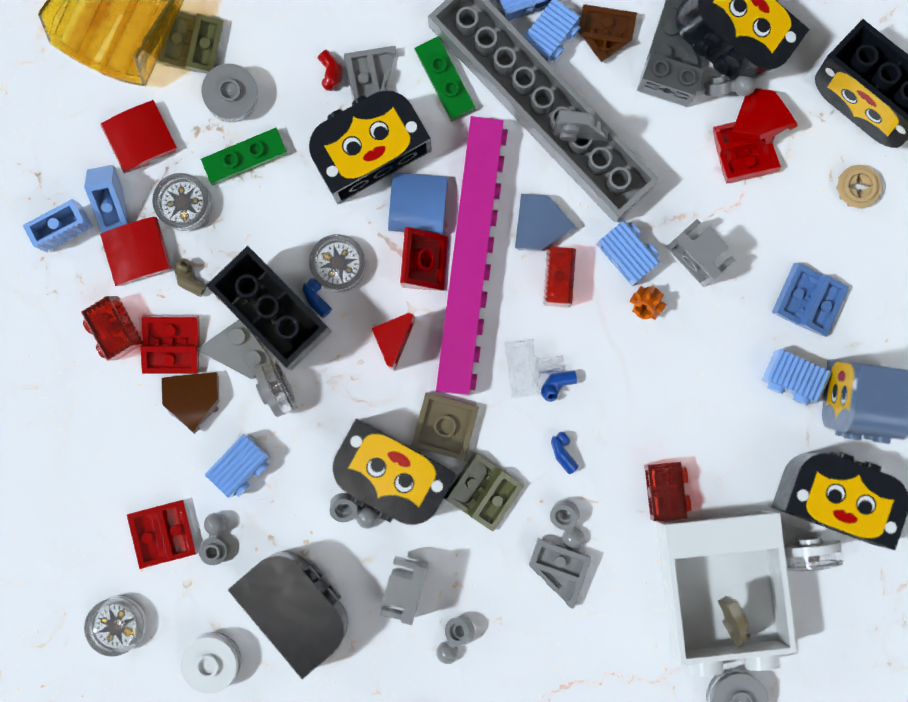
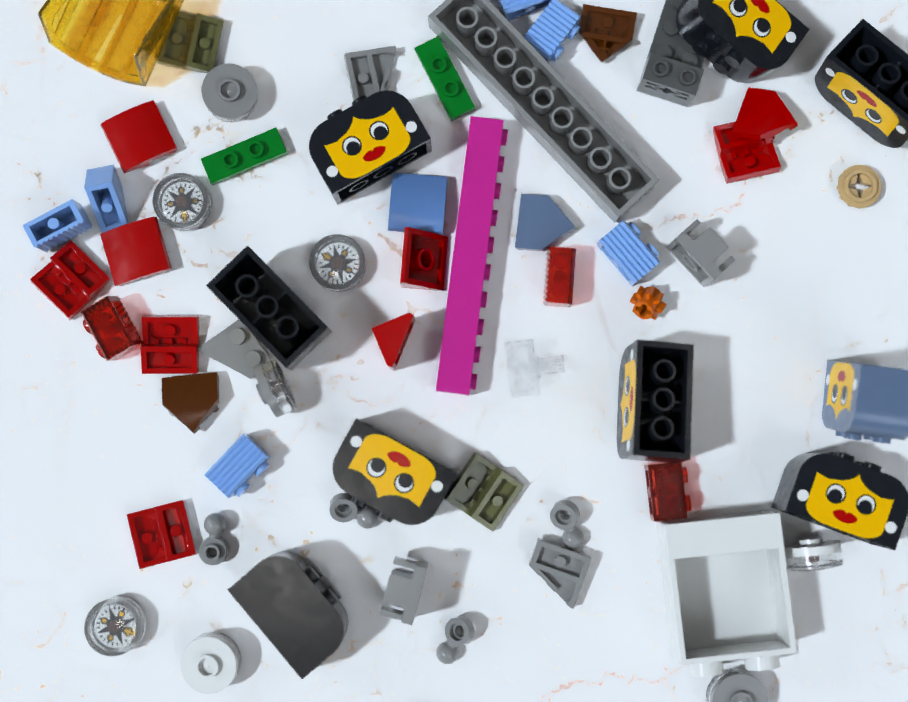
(70, 280): none -> red slope
(185, 278): dark tan arm -> none
(314, 300): blue arm -> none
(333, 71): red arm -> none
(445, 426): dark tan tile -> none
(555, 382): blue arm -> none
(561, 454): blue arm -> none
(576, 125): light grey wing -> none
(655, 402): none -> black brick
(720, 85): light grey plate -> none
(734, 620): dark tan tile -> none
(796, 377): light blue brick -> none
(810, 299): medium blue slope -> none

